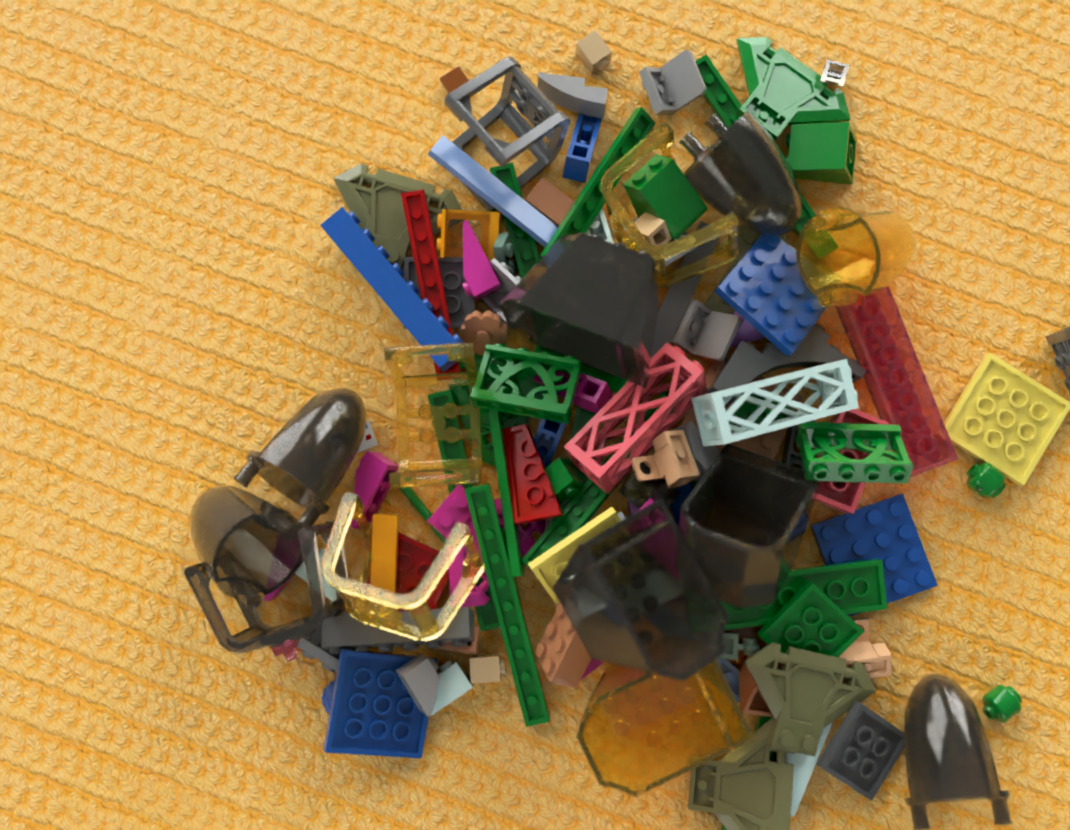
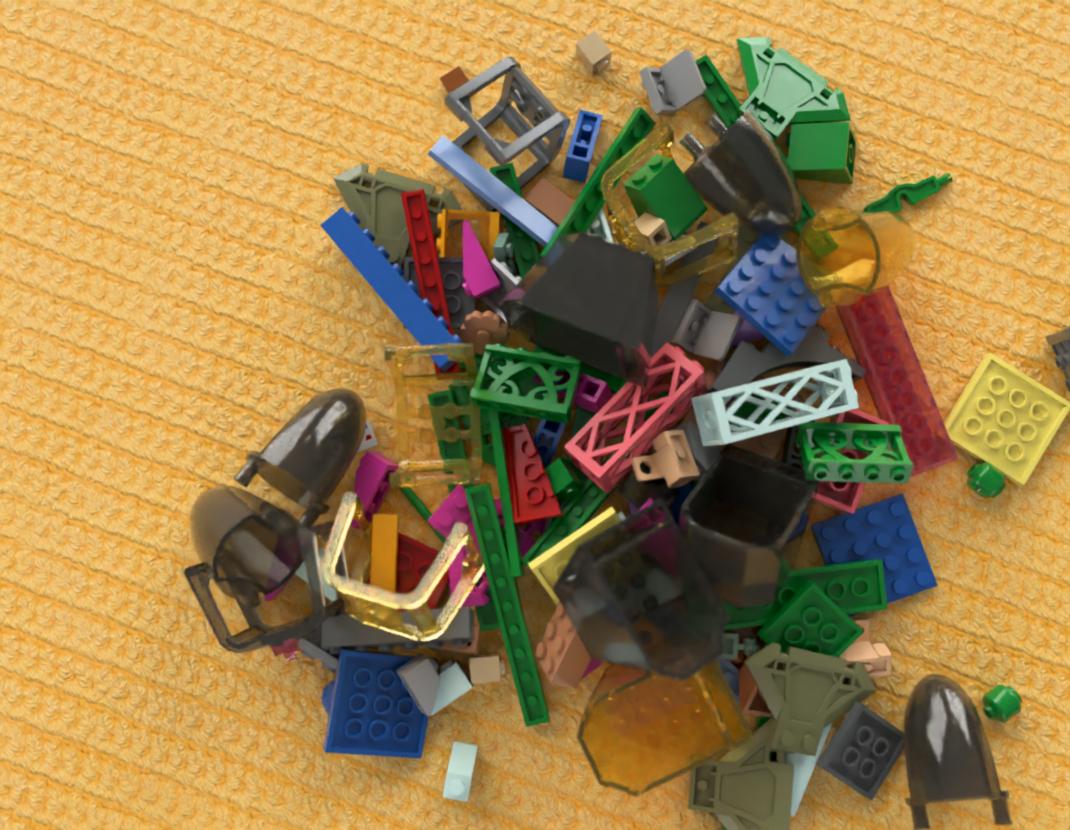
(460, 771): none -> light aqua slope
(573, 95): light grey slope -> none
(834, 73): clear smoke plate -> none
(911, 192): none -> green piece

